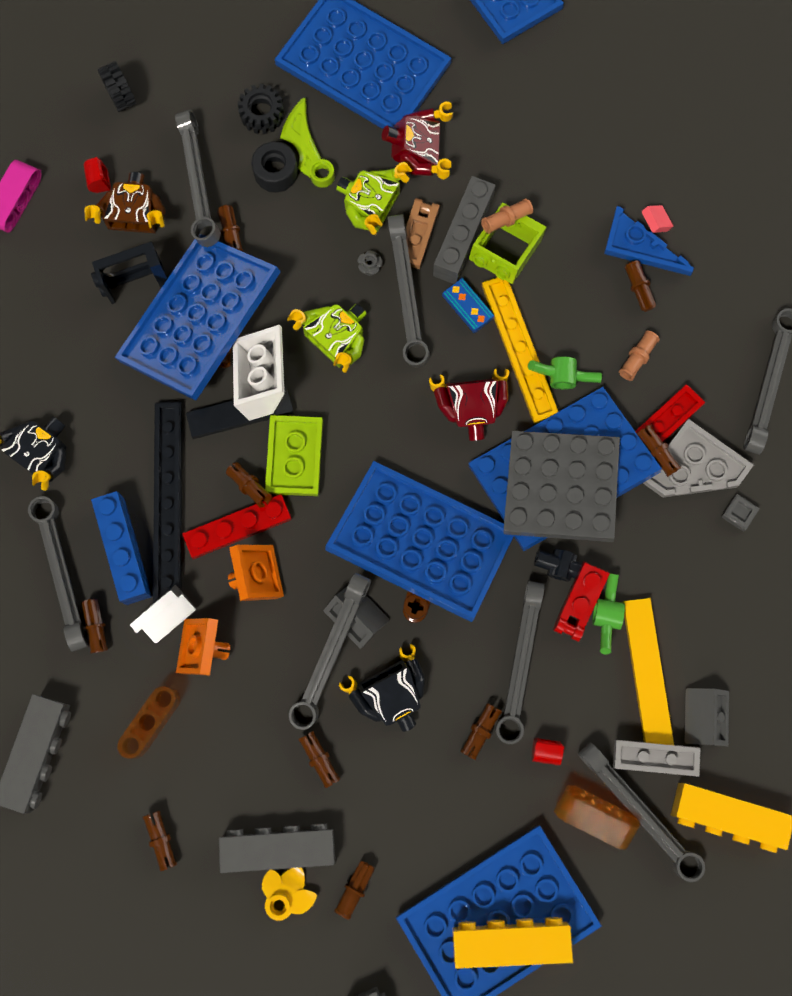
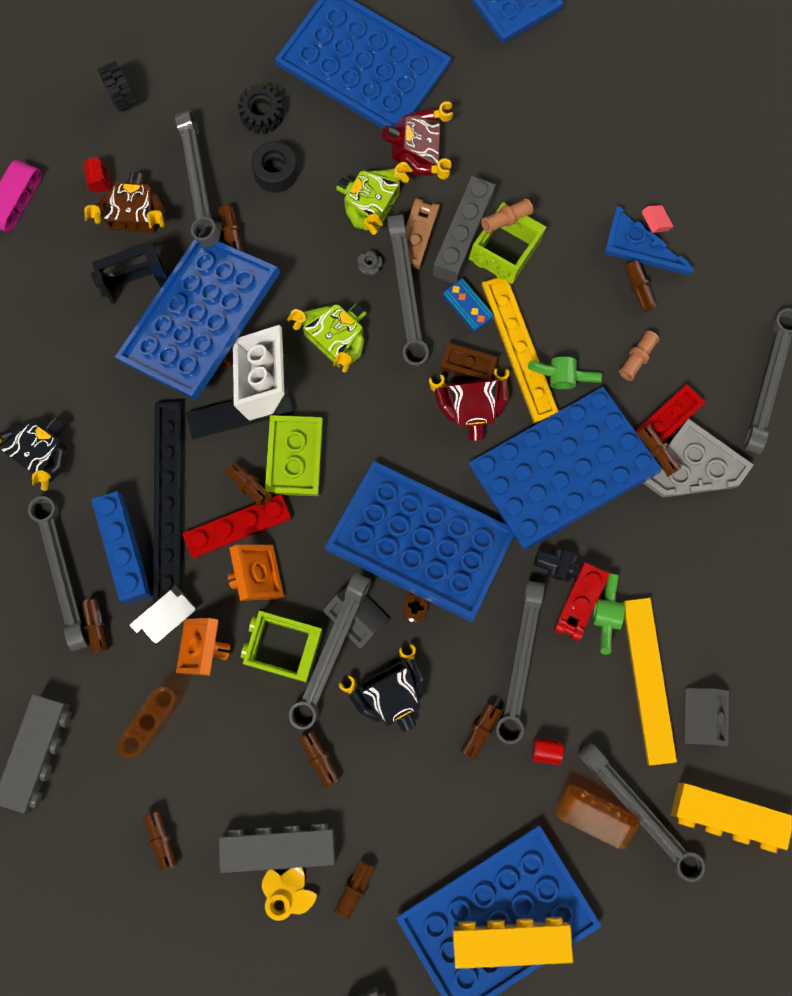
(298, 134): lime piece -> none
(308, 658): none -> lime window
(468, 362): none -> reddish brown plate
(562, 486): dark grey plate -> none
(656, 758): light grey plate -> none
(740, 512): dark grey tile -> none

